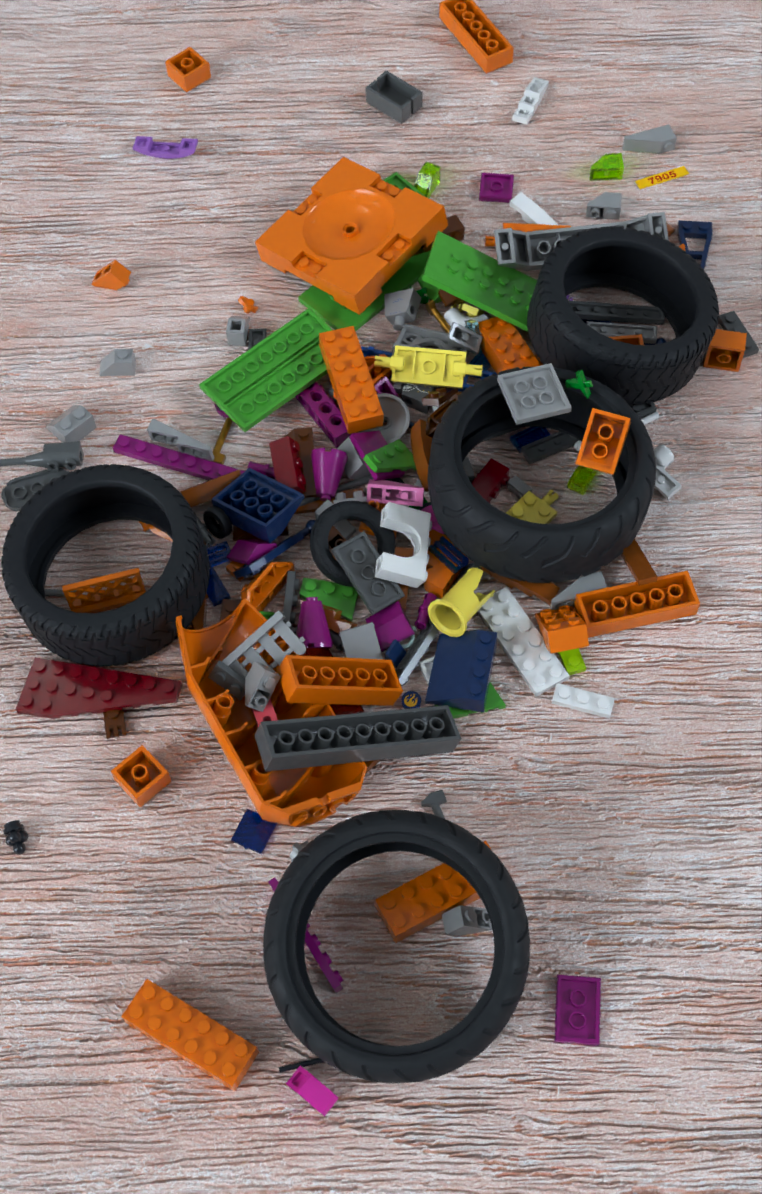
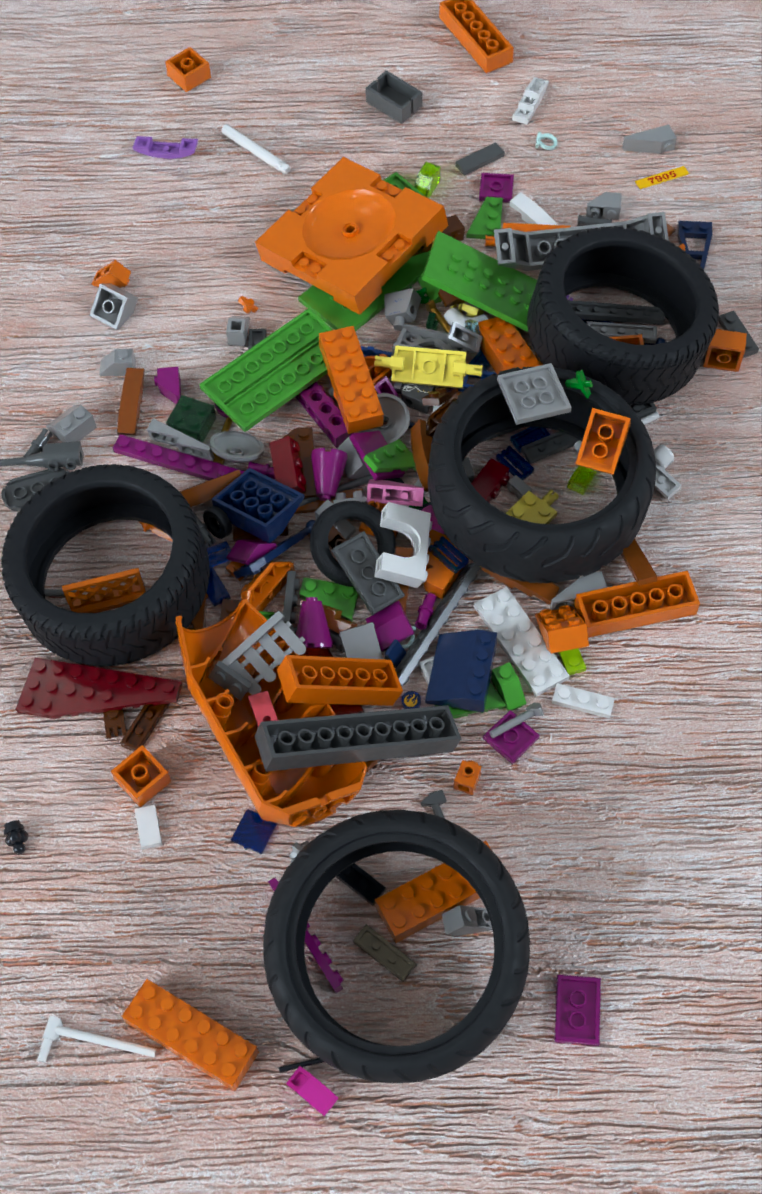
(38, 444): none -> dark grey pin
(55, 1028): none -> white bar
(113, 305): none -> light grey slope
(130, 401): none -> dark orange slope
(143, 726): none -> reddish brown tile
(148, 826): none -> white tile
(169, 383): none -> magenta slope
(192, 417): none -> clear green brick
(236, 446): none -> light grey dish
(256, 149): none -> white piece
(260, 685): light grey slope -> none
(361, 883): none -> black plate
(384, 953): none -> dark tan tile
(432, 323): none -> clear green plate
(458, 604): light yellow piece -> none
(467, 776): none -> orange brick
(480, 158): none -> dark grey tile
(487, 219): none -> bright green wing
(508, 686): none -> bright green slope
(513, 742): none -> magenta tile
(515, 459): none -> clear blue tile
(533, 709): none -> light grey piece
(541, 144): none -> light aqua piece
(584, 220): none -> dark grey pin
(607, 168): clear neon green slope -> none

